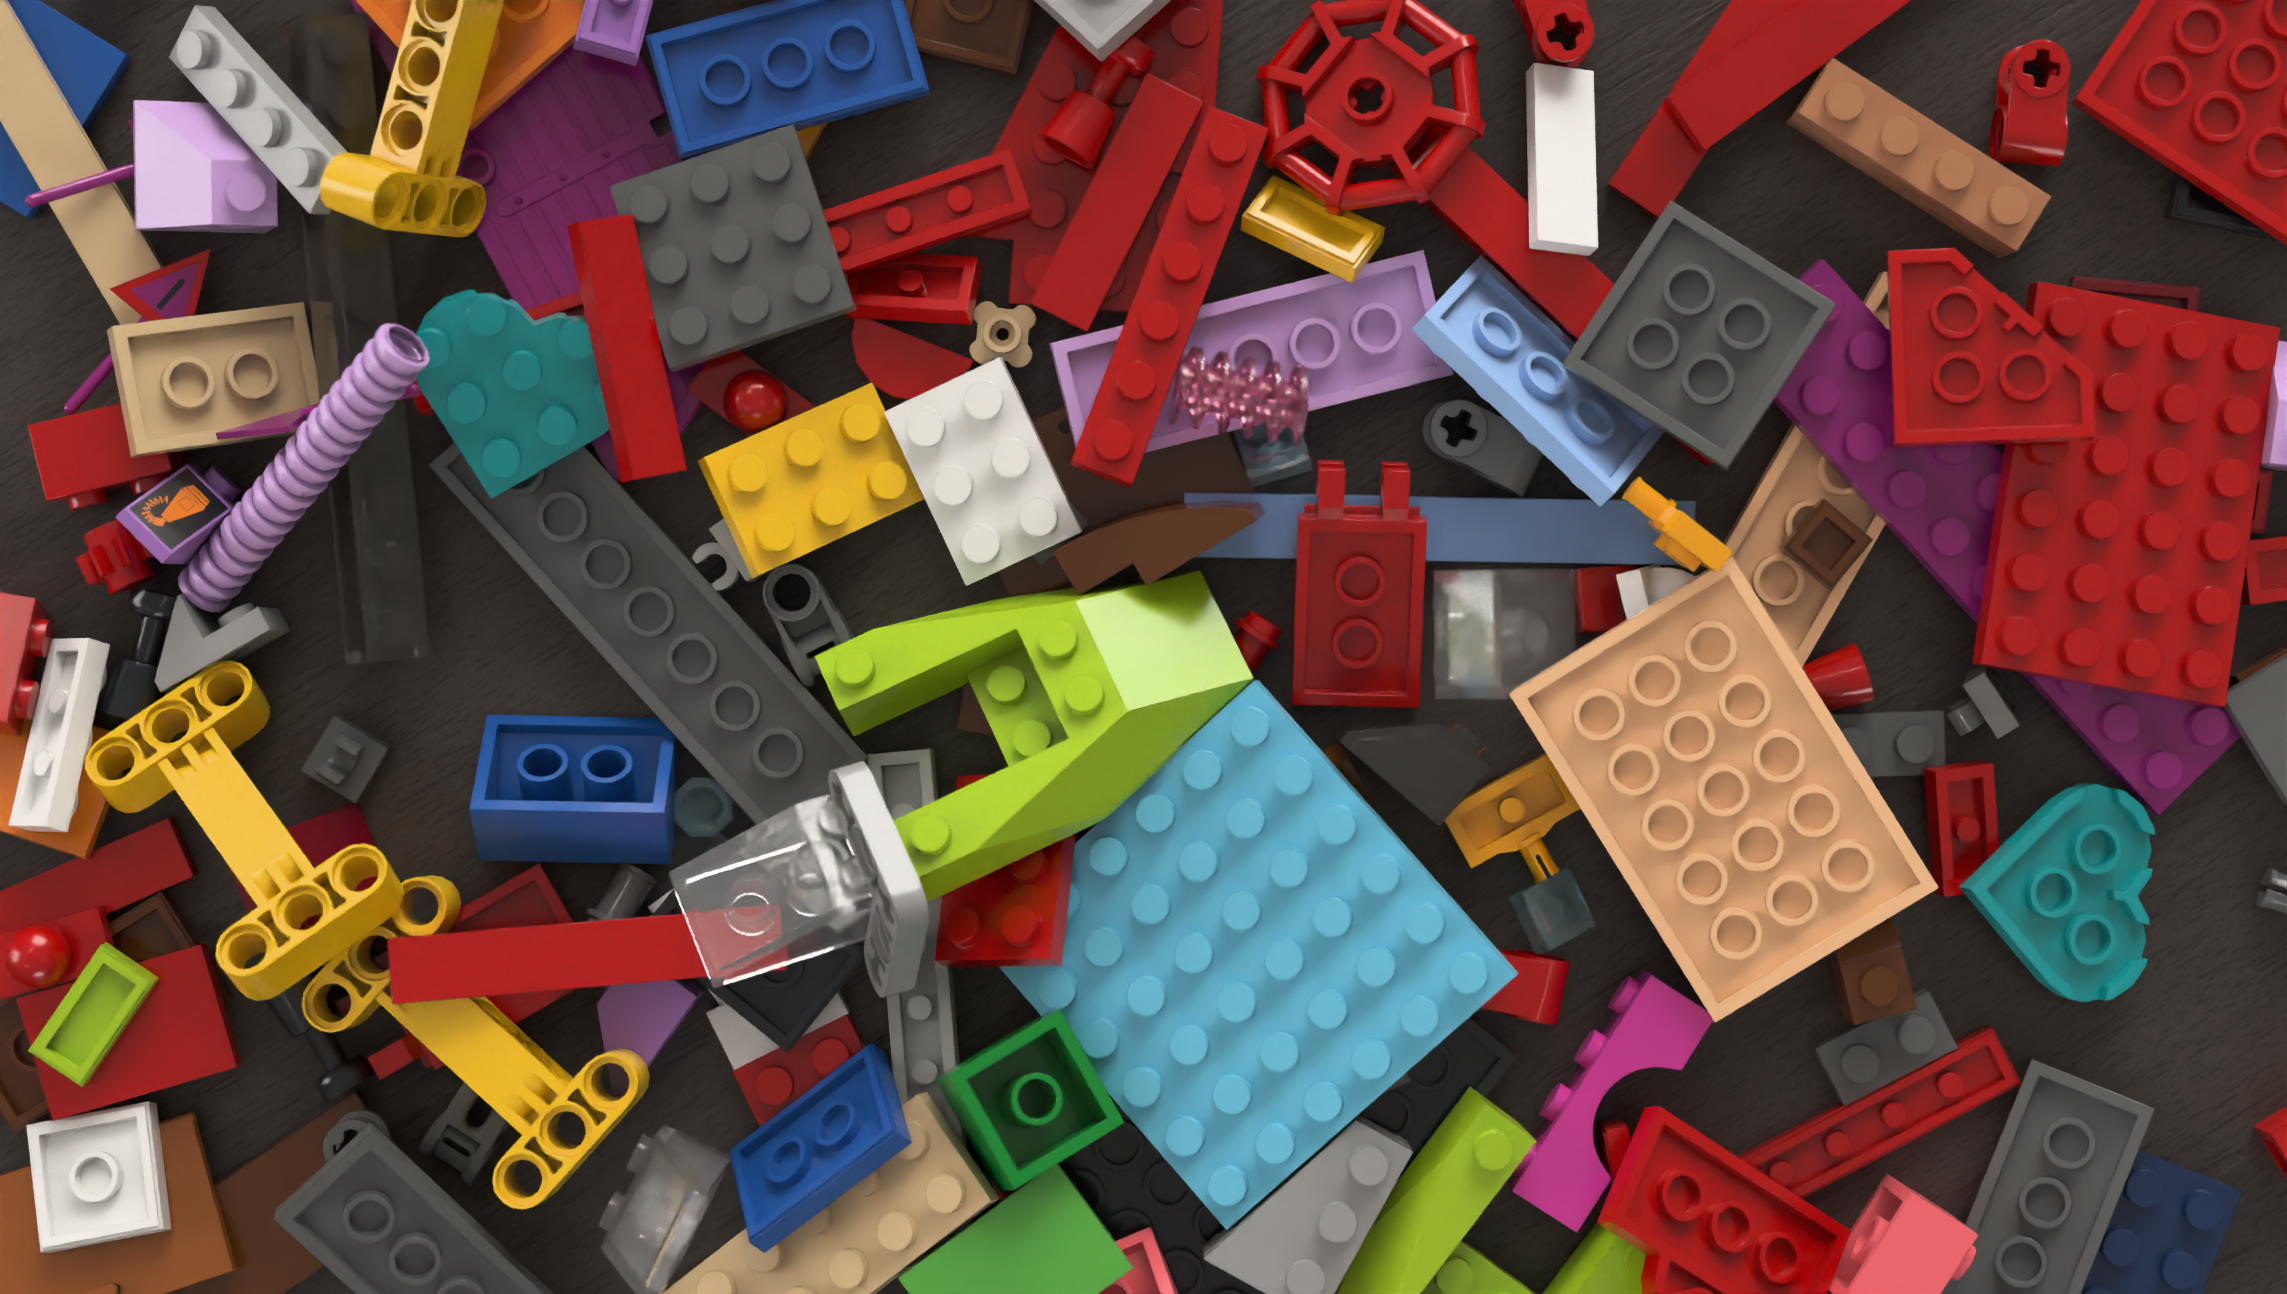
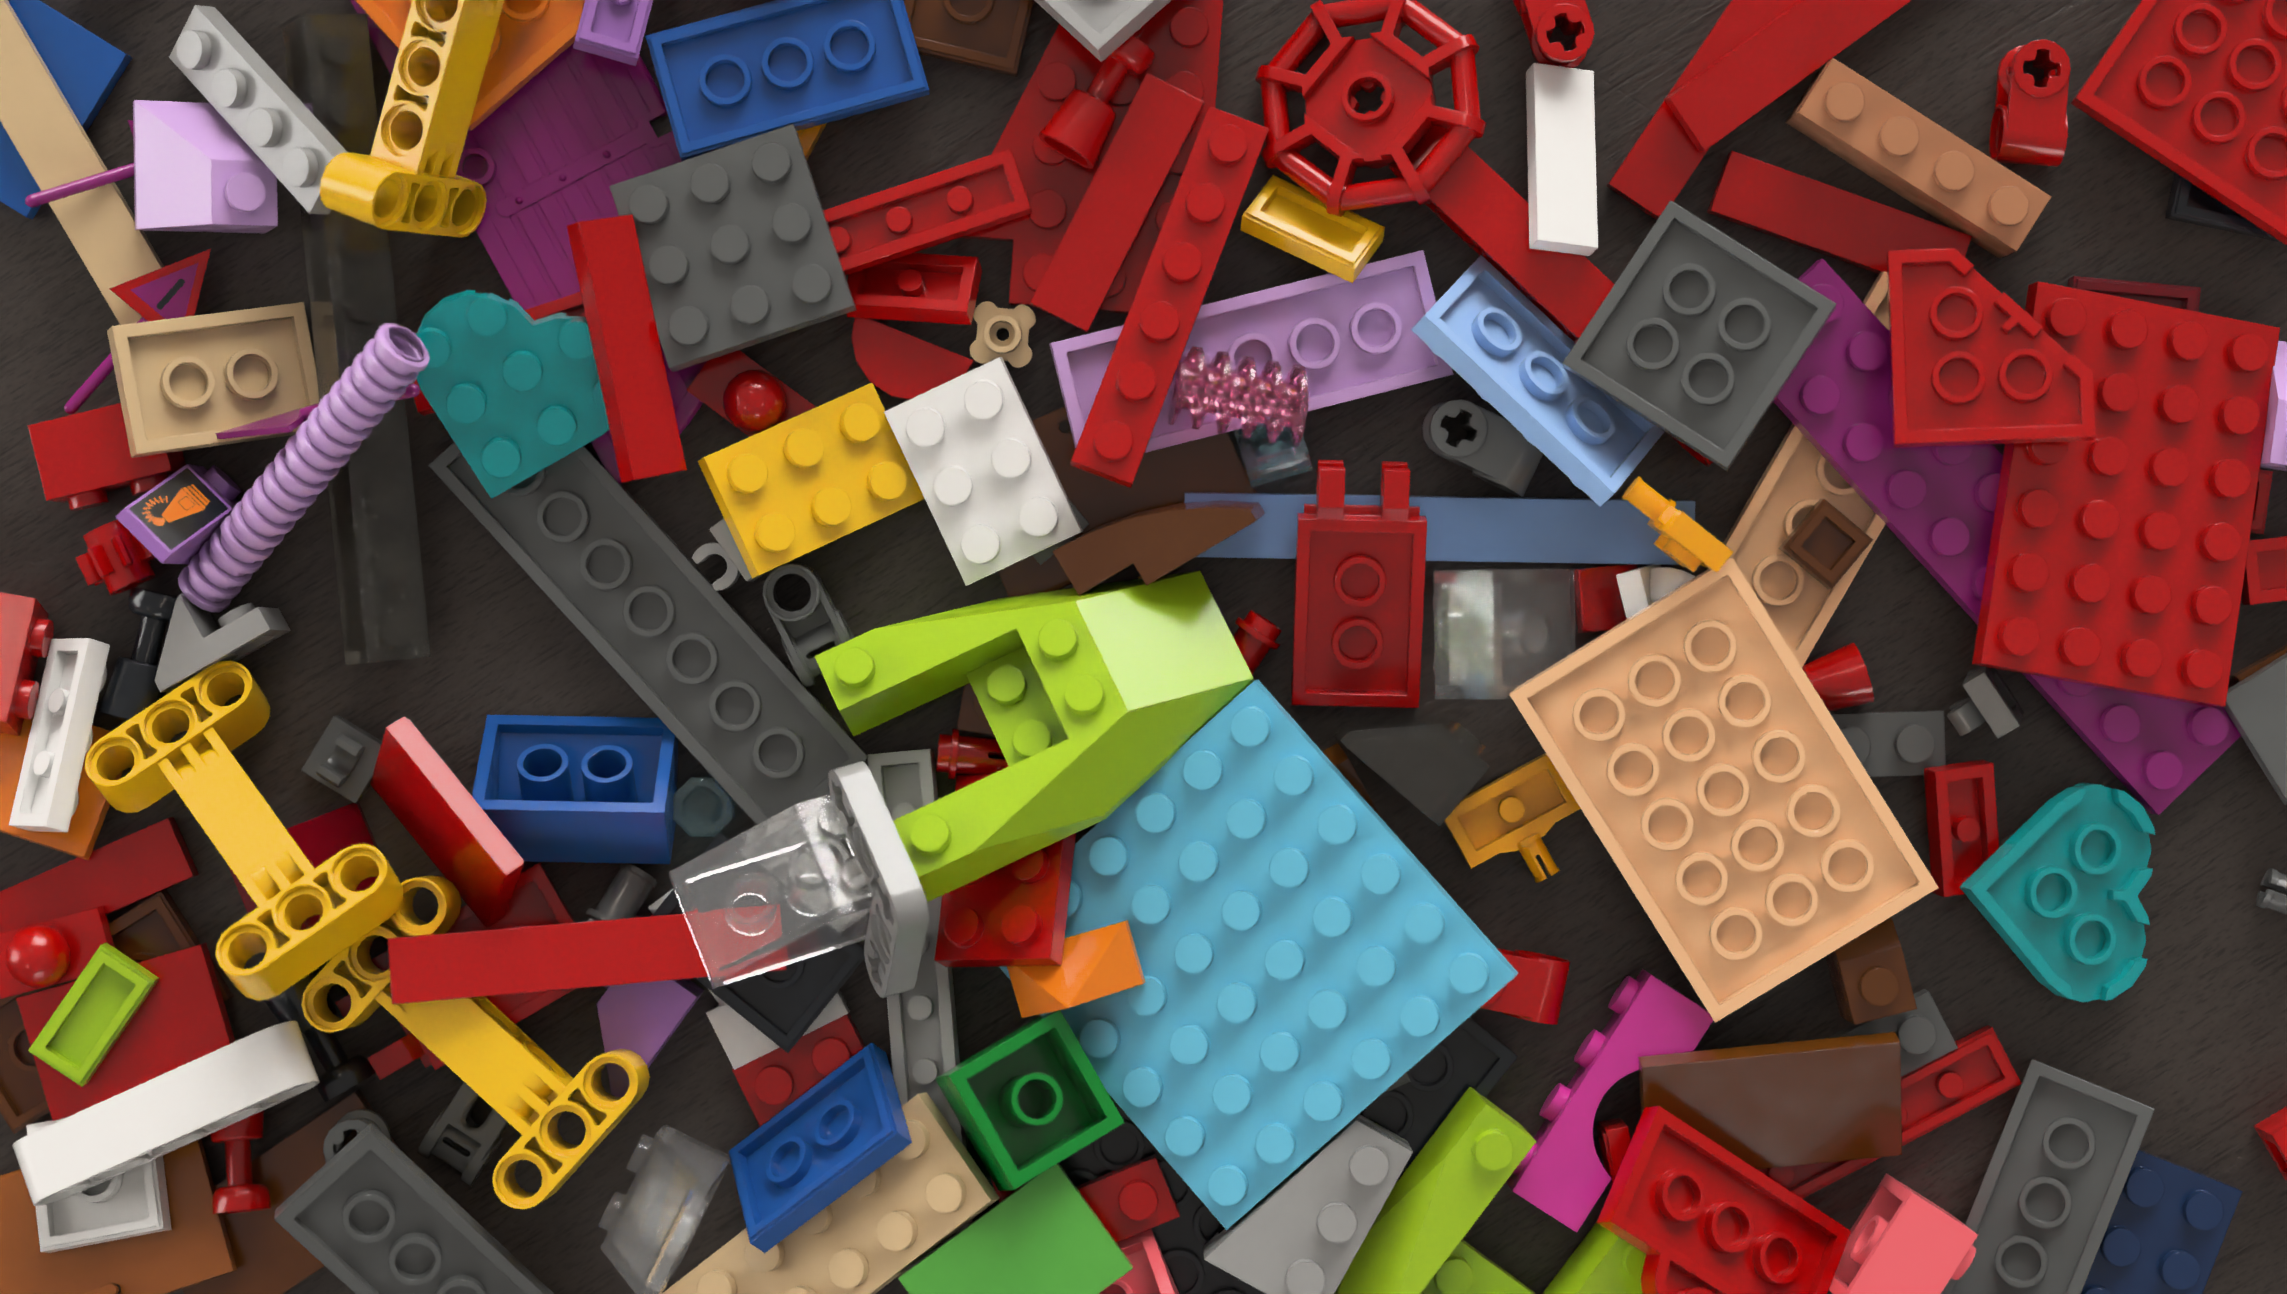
(165, 1113): none -> white beam
(240, 1193): none -> red piece
(446, 821): none -> red tile
(968, 755): none -> red pin
(1091, 968): none -> orange slope
(1131, 1198): none -> red plate
(1552, 911): clear light blue plate -> none
(1786, 1098): none -> reddish brown tile
(1822, 215): none -> red tile

